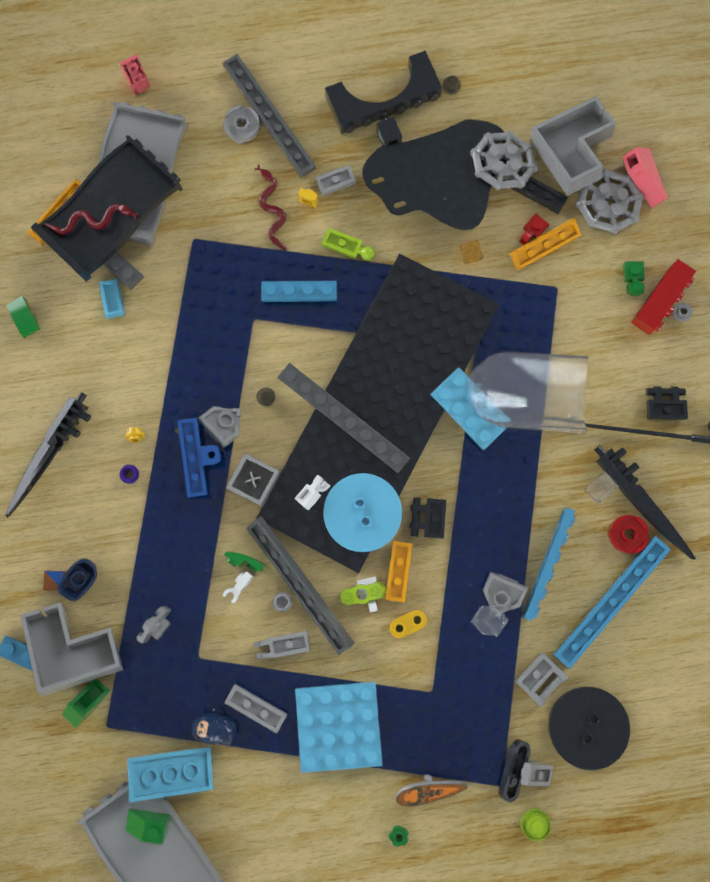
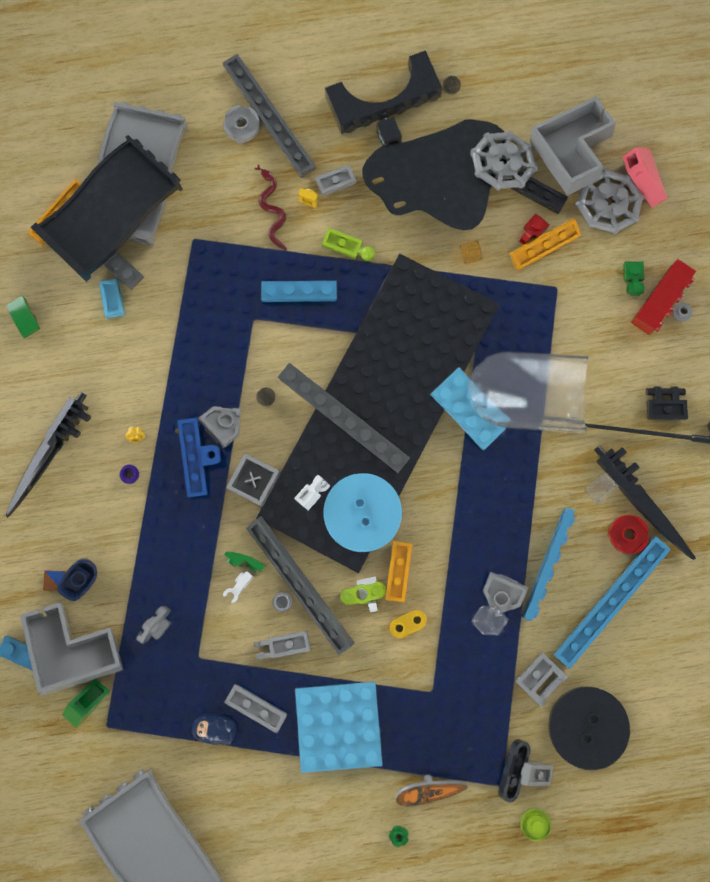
(88, 217): dark red animal -> none
(134, 74): coral slope -> none
(148, 826): green slope -> none
(169, 774): medium azure plate -> none
(434, 518): black plate -> none

